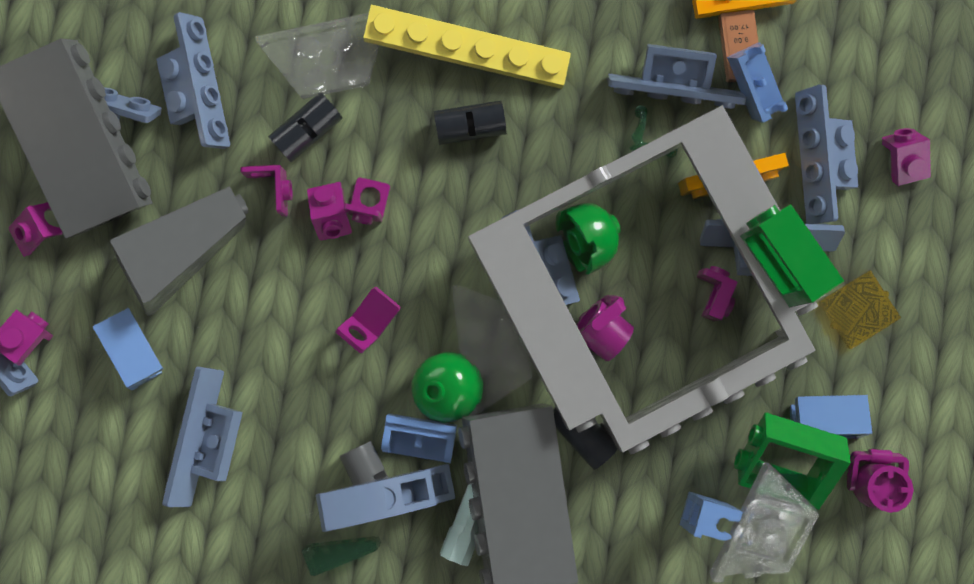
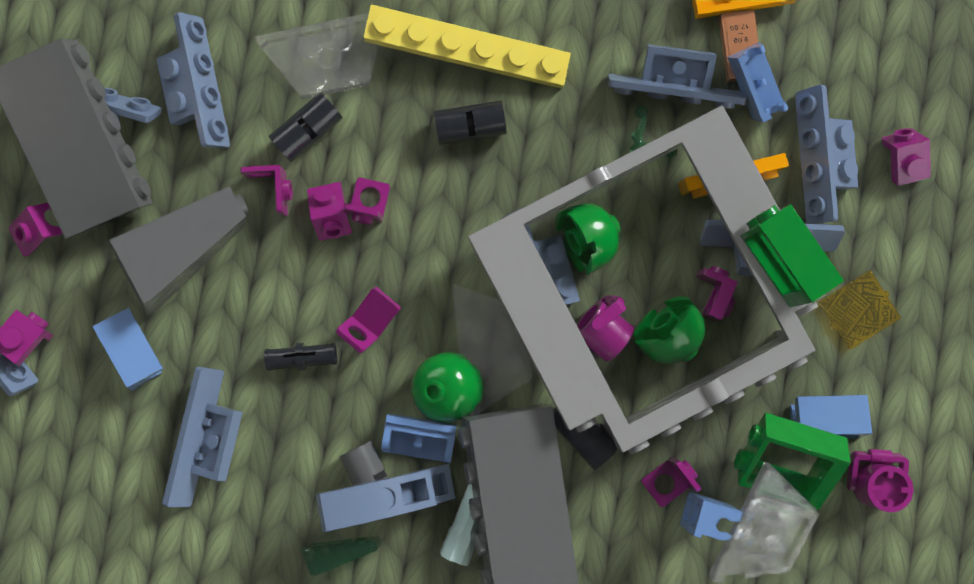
(300, 356): none -> black pin
(672, 333): none -> green cylinder
(683, 477): none -> magenta bracket

